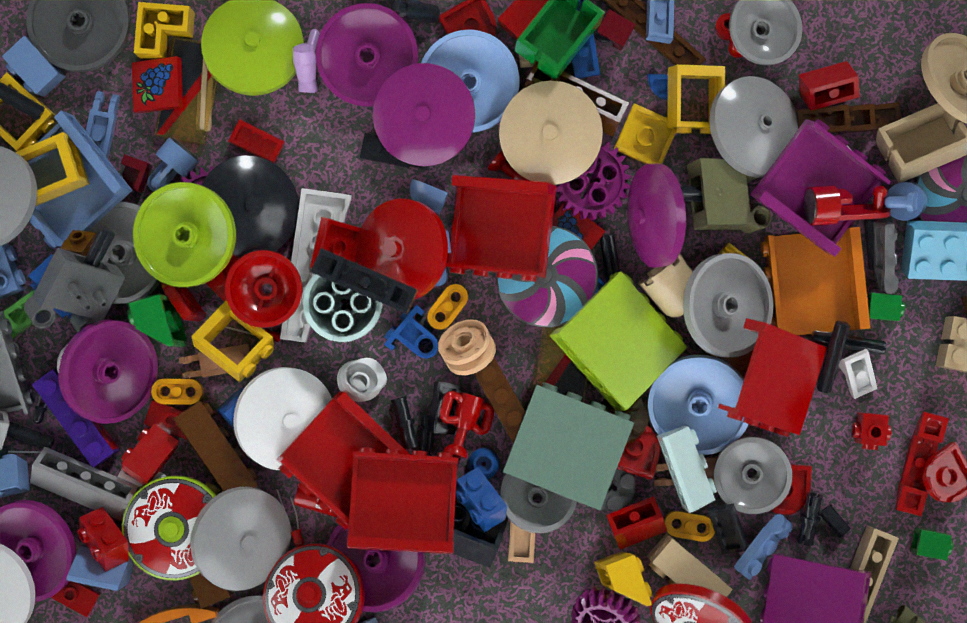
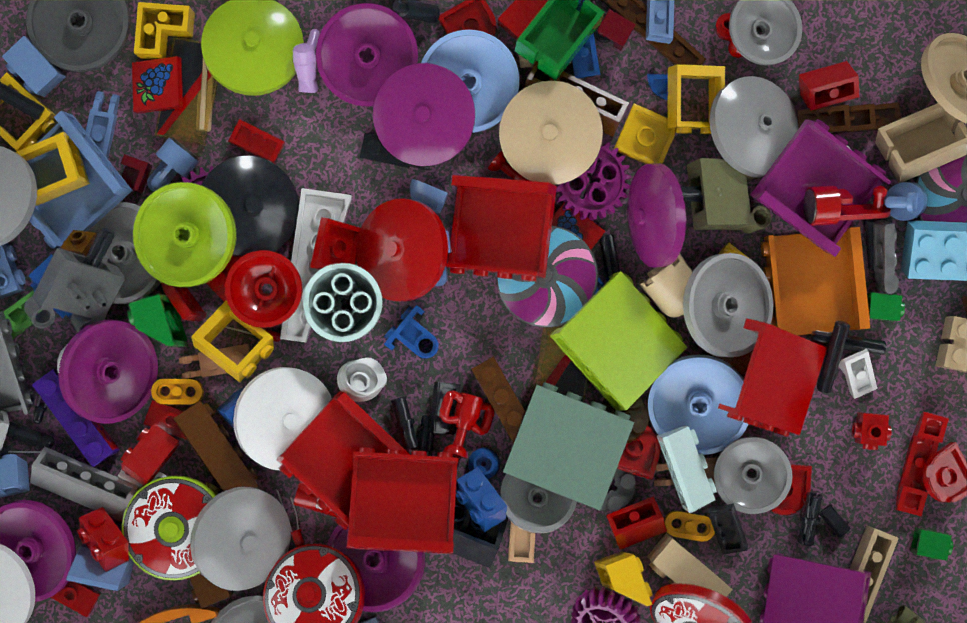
(364, 281): black slope -> none
(447, 306): light orange plate -> none
(467, 347): light nougat wheel -> none
(763, 546): medium blue hinge -> none

